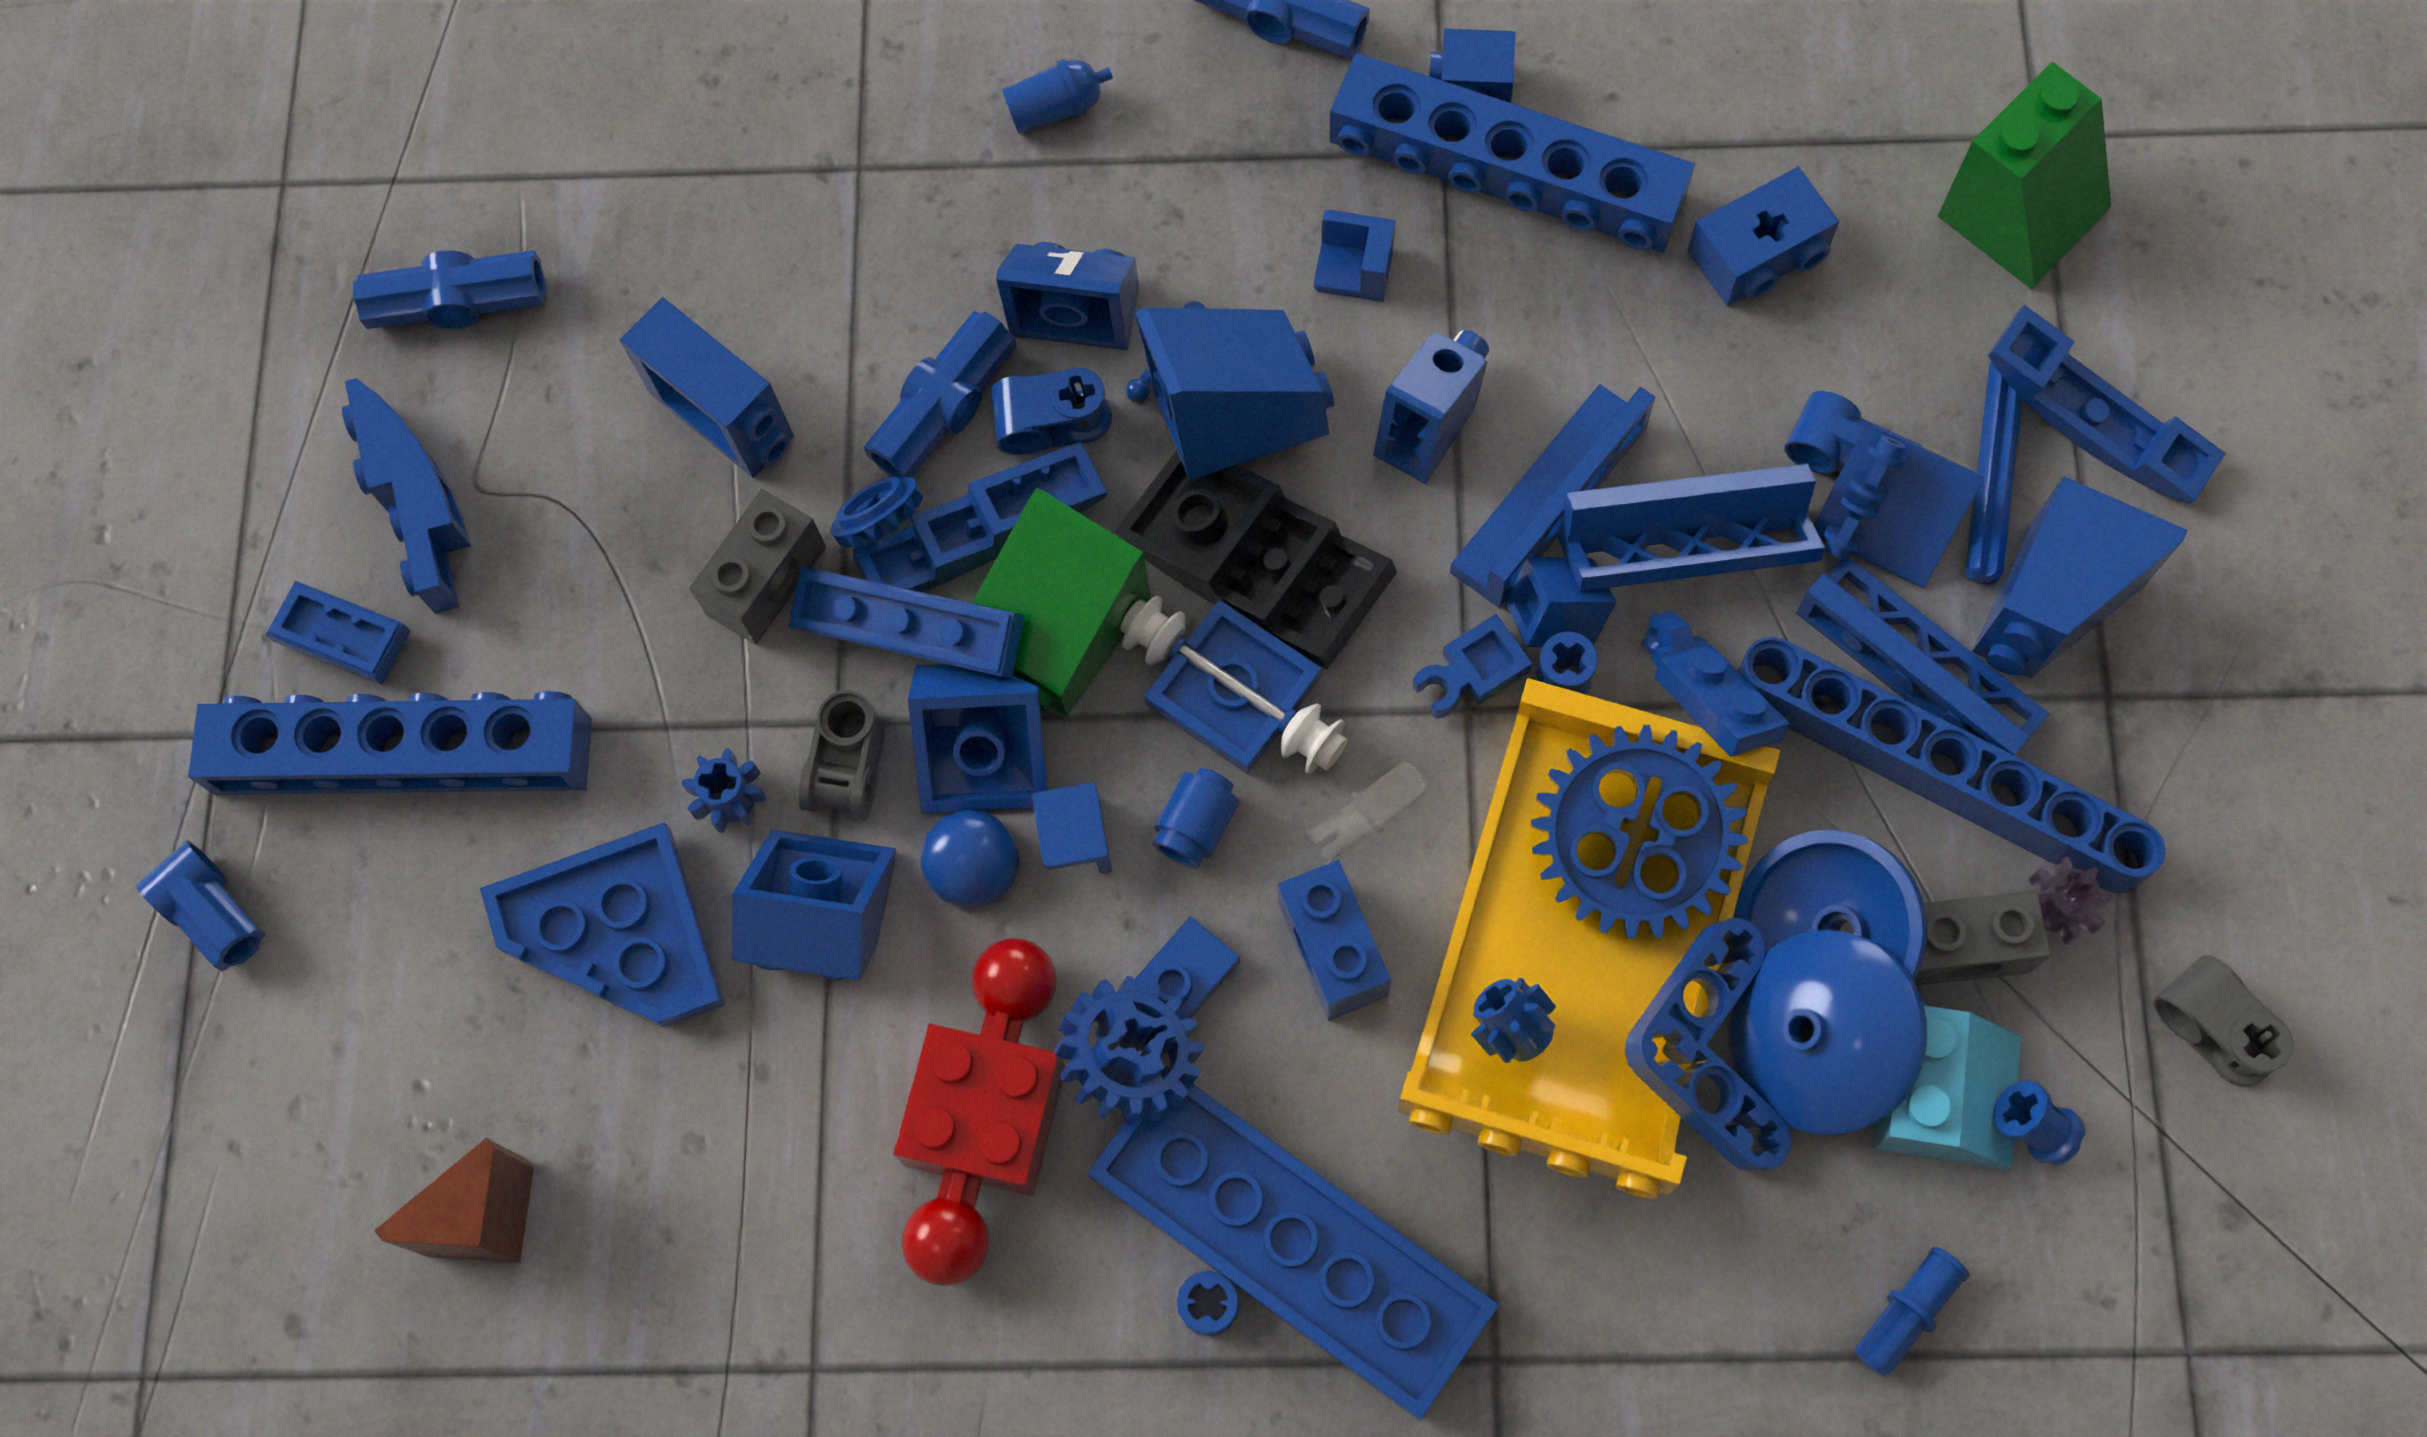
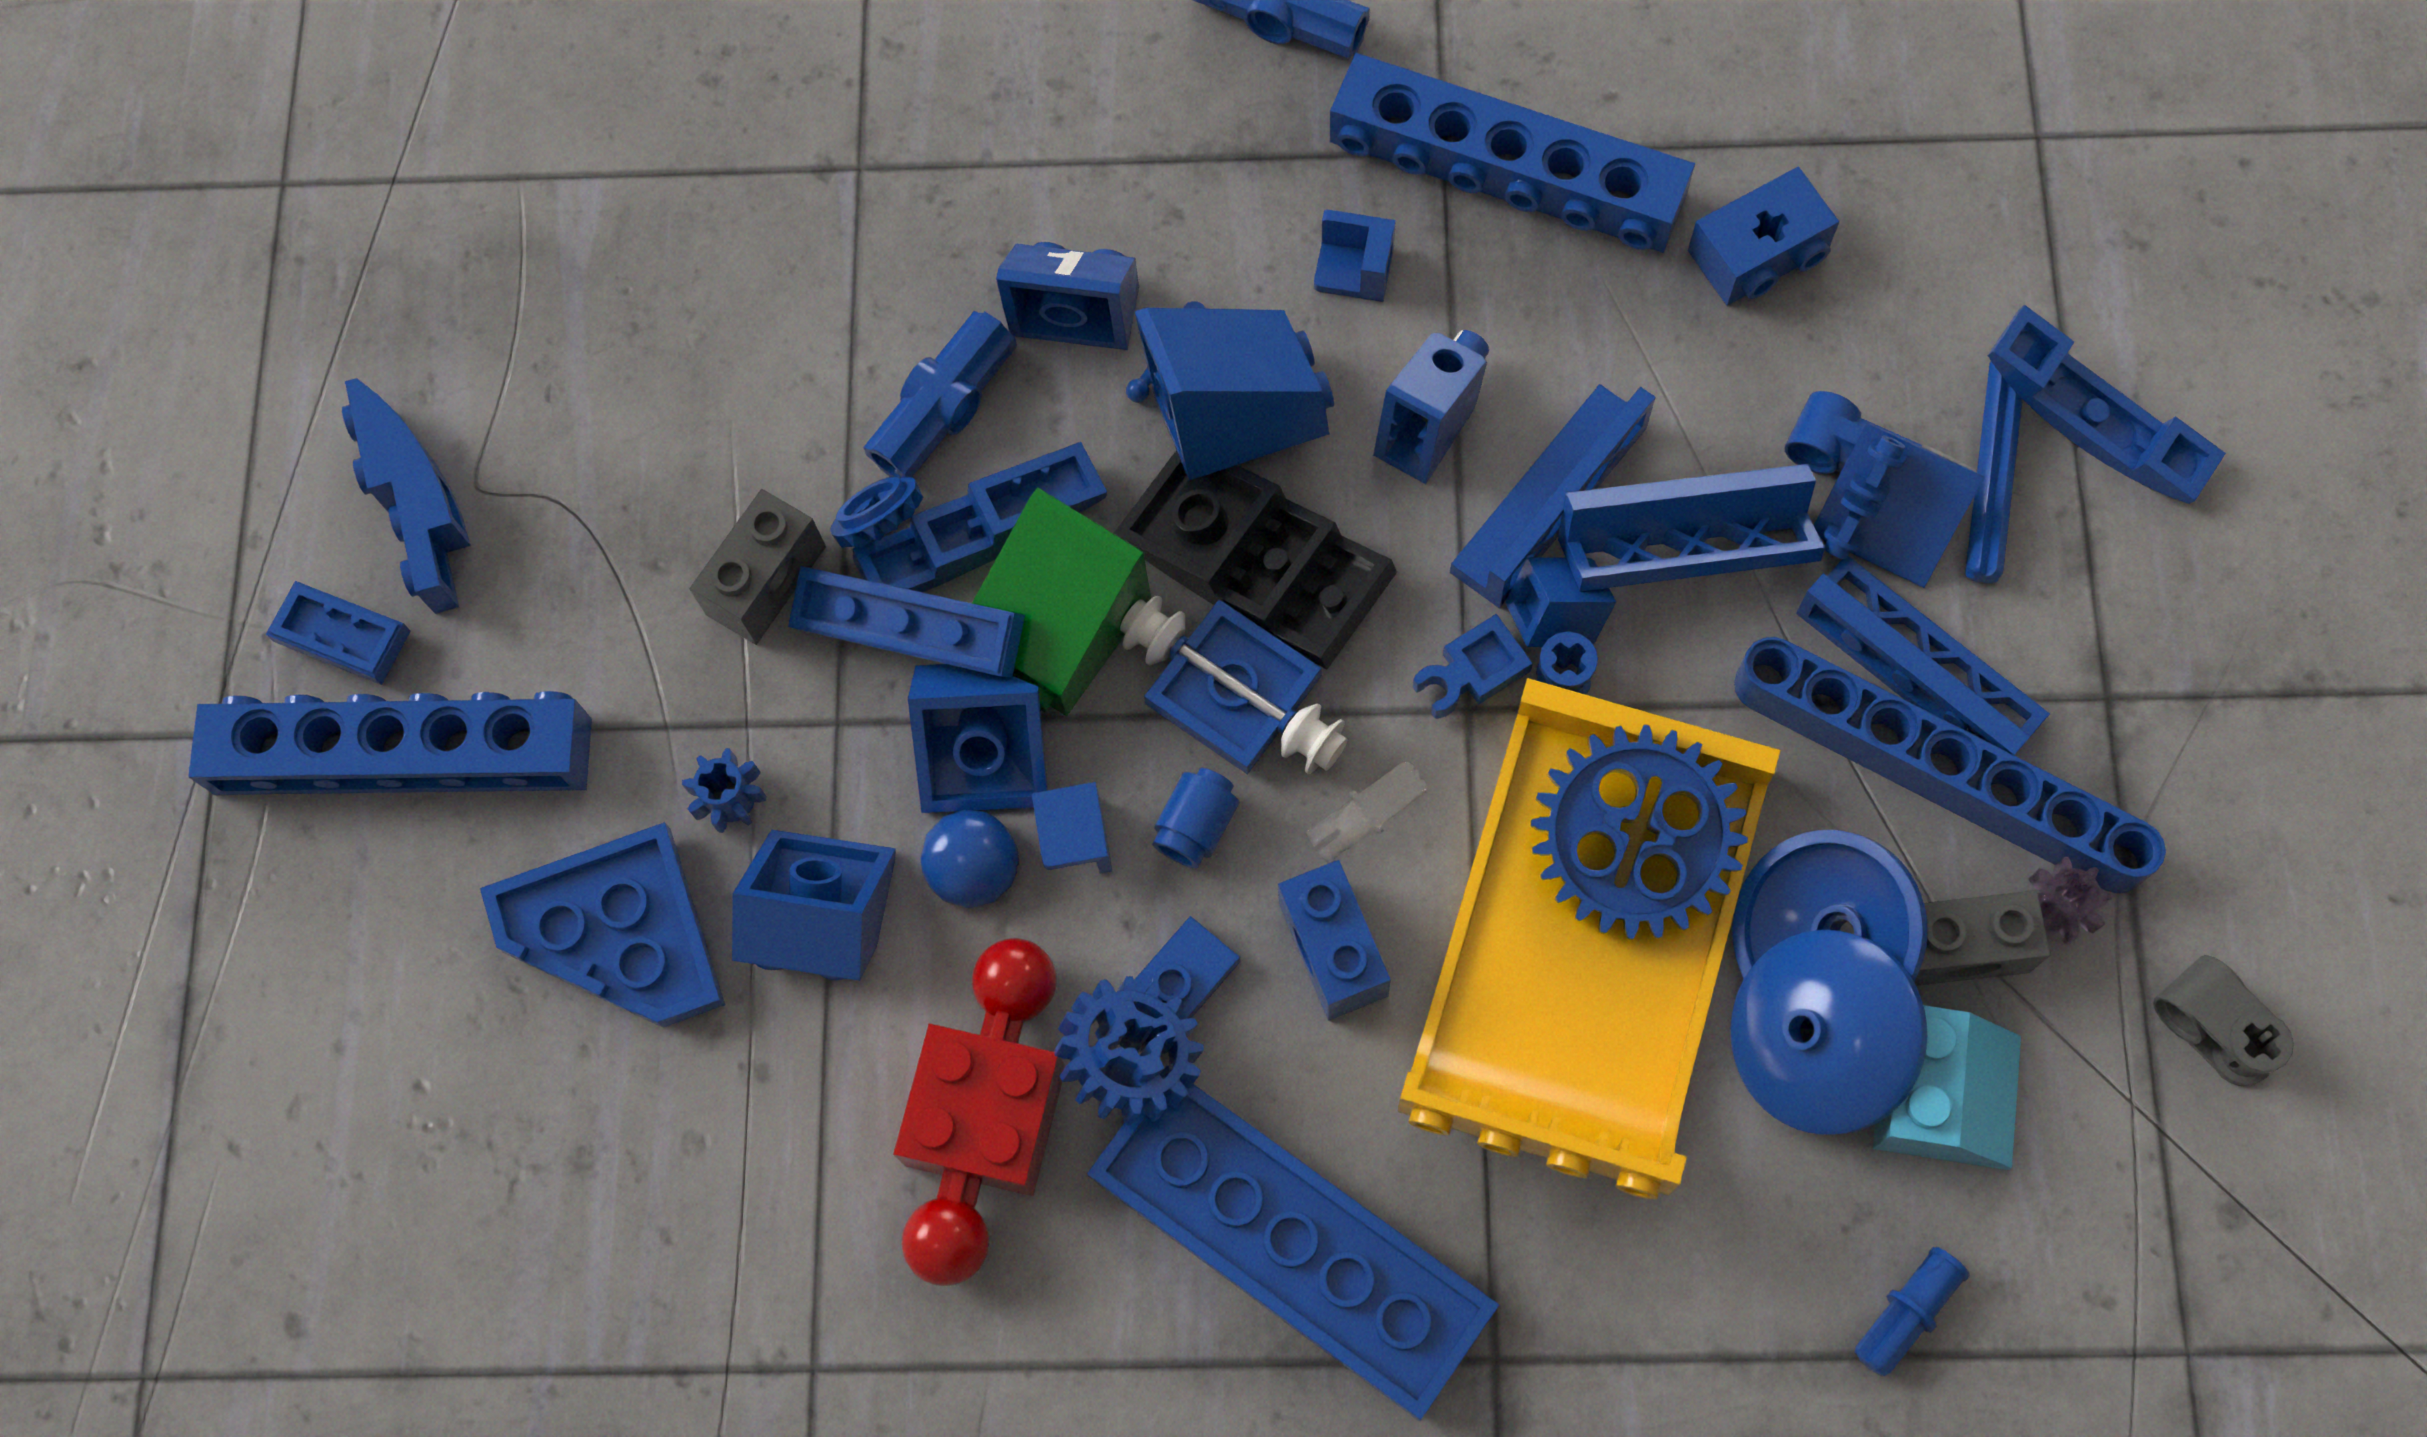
(192, 895): blue piece -> none
(450, 289): blue piece -> none
(469, 1210): copper slope -> none
(708, 387): blue window -> none
(838, 769): dark grey piece -> none
(1044, 412): blue piece -> none
(1054, 94): blue piece -> none
(1209, 1282): blue bush -> none
(1477, 61): blue brick -> none
(1513, 1020): blue gear -> none
(1688, 1040): blue beam -> none
(1711, 687): blue hinge -> none
(2029, 1115): blue bush -> none
(2034, 177): green slope -> none
(2071, 573): blue slope -> none

